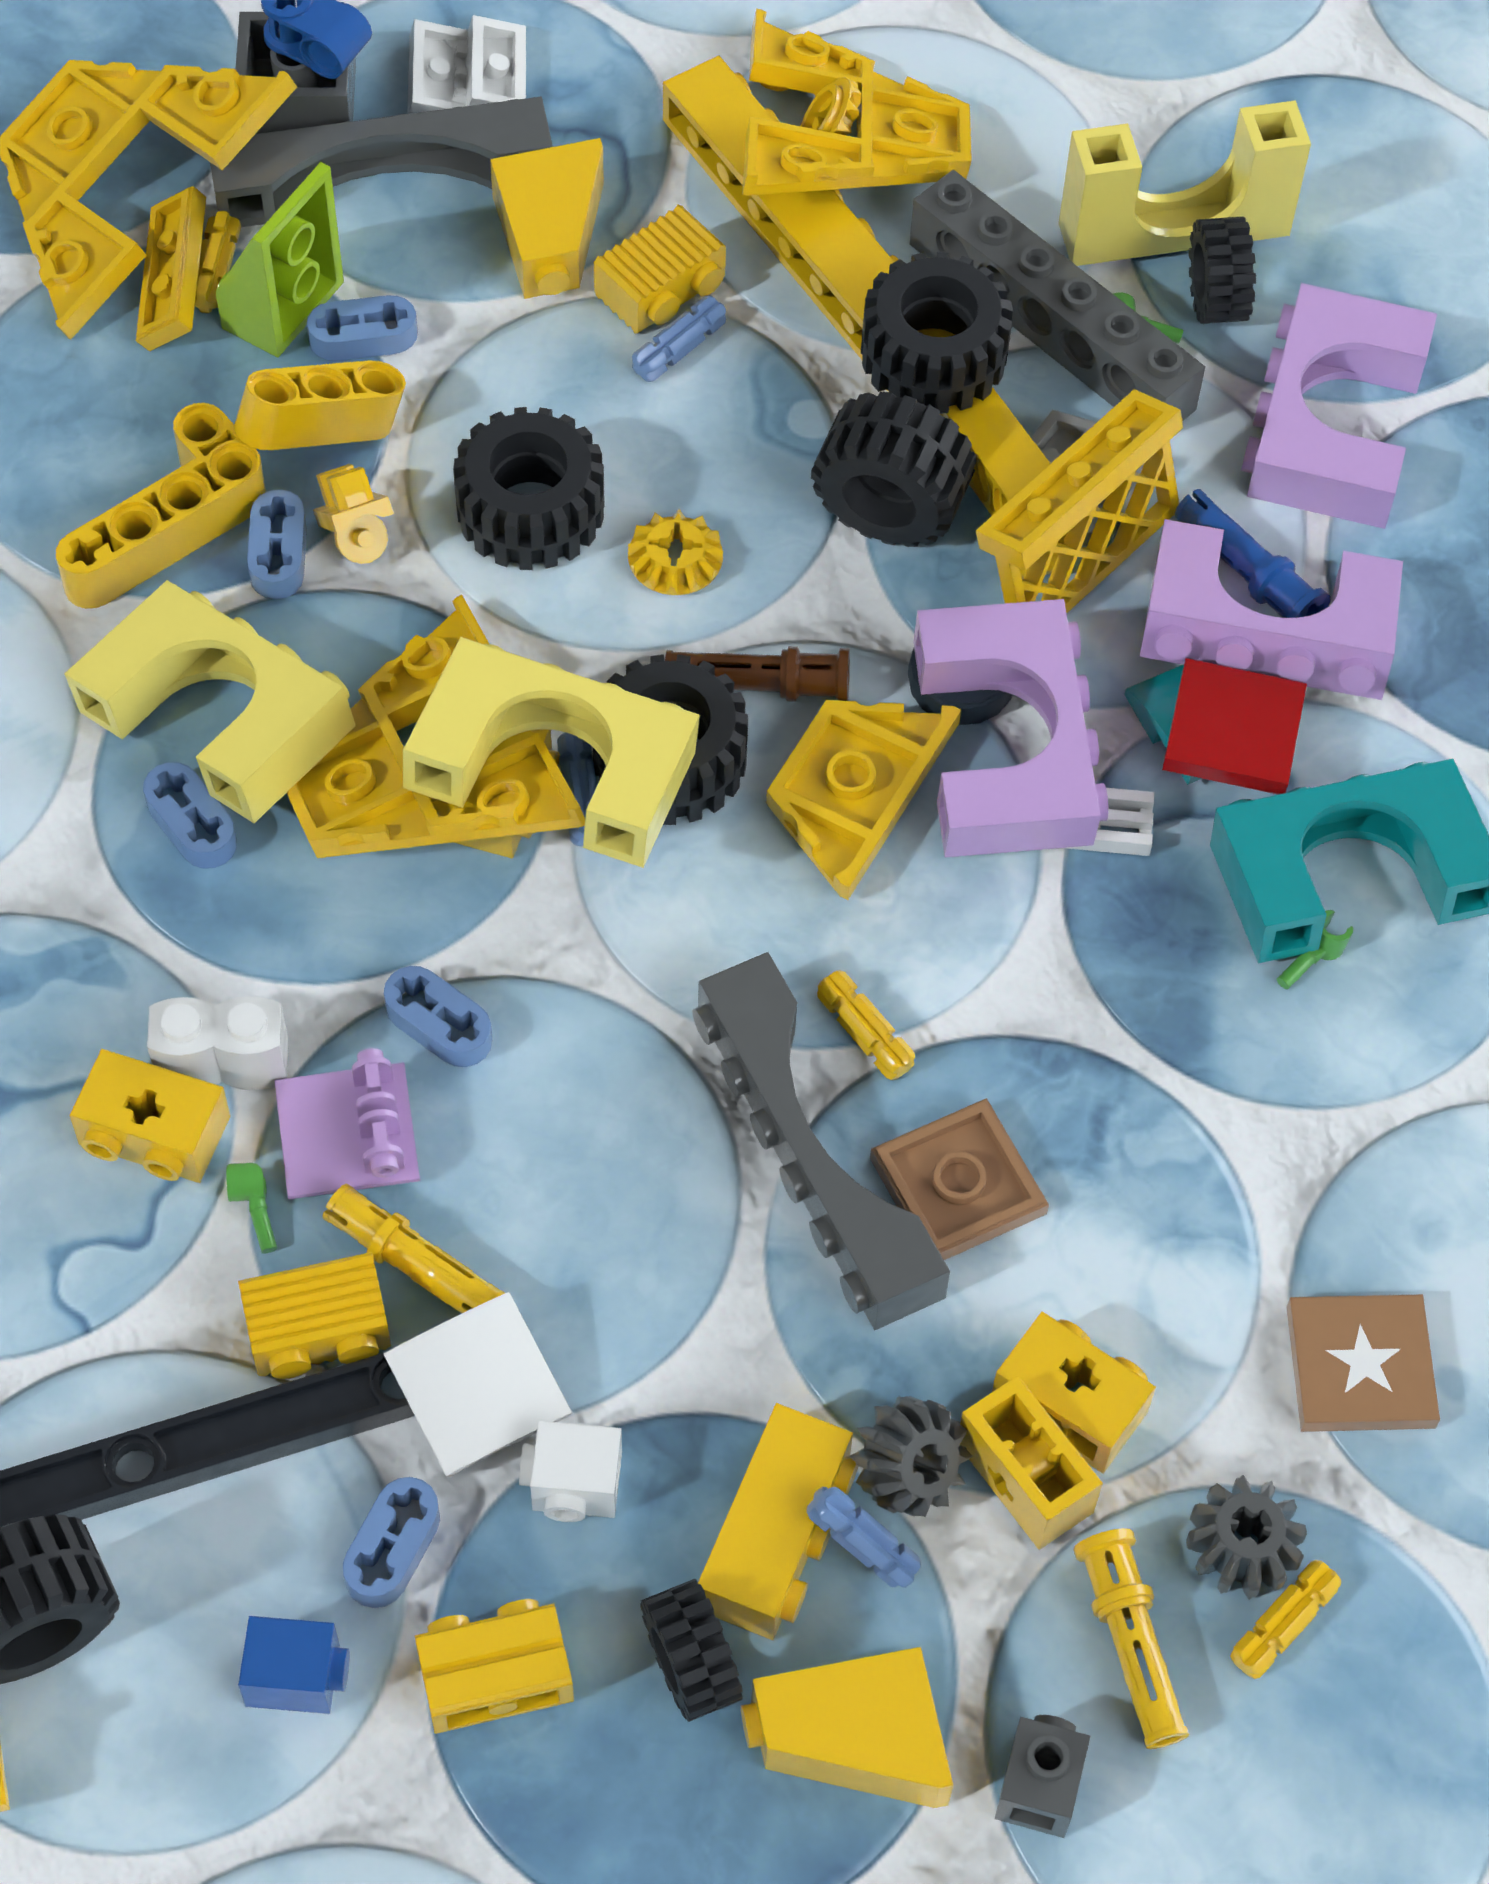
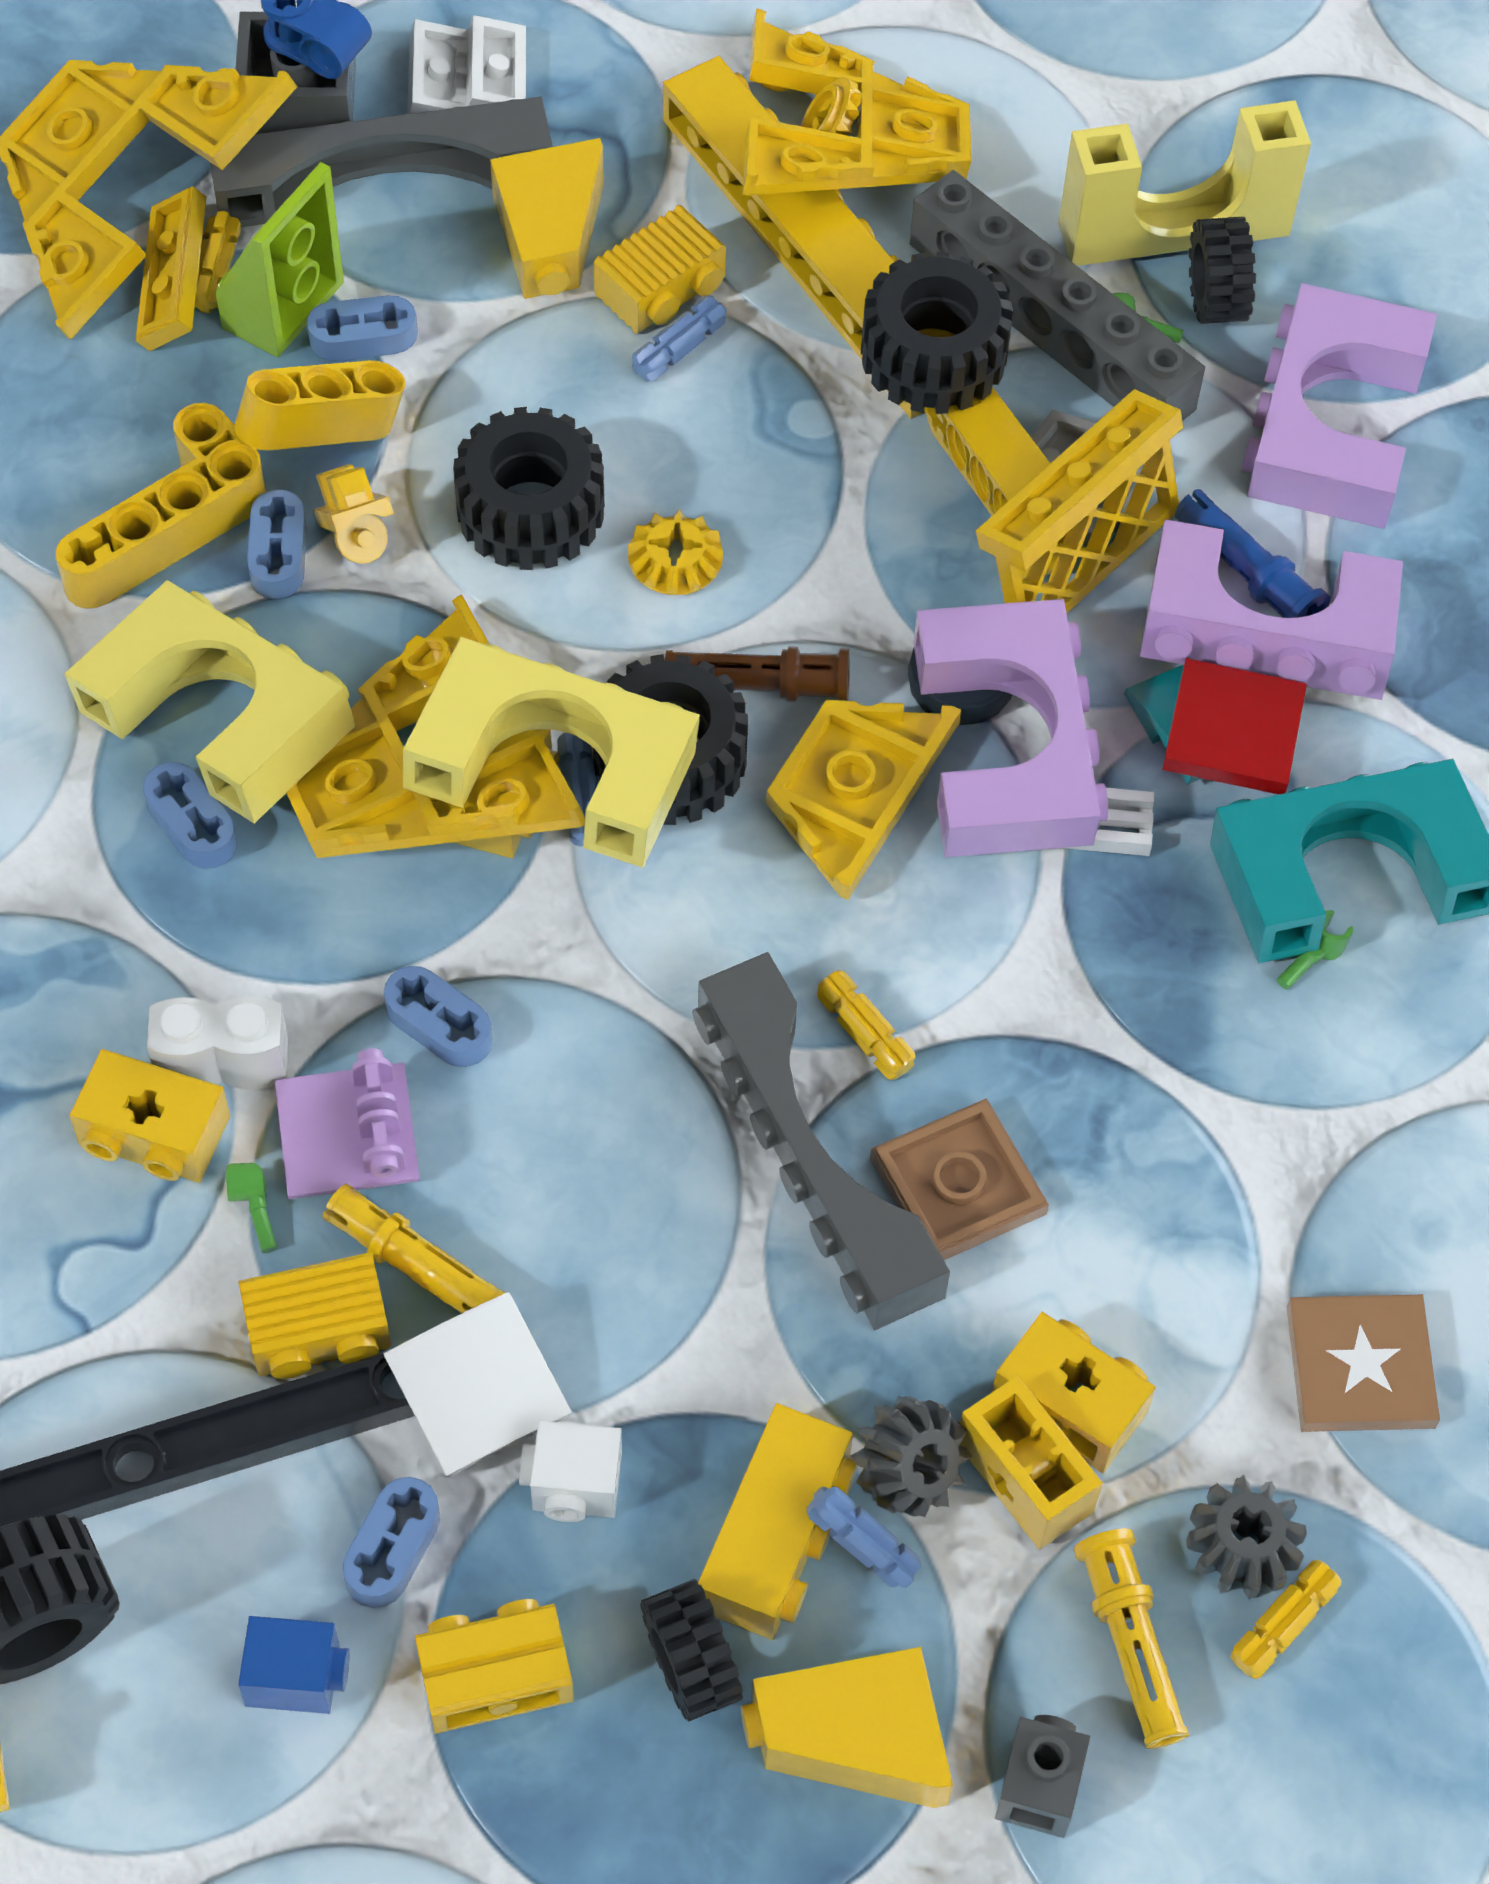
(893, 469): black tyre -> none

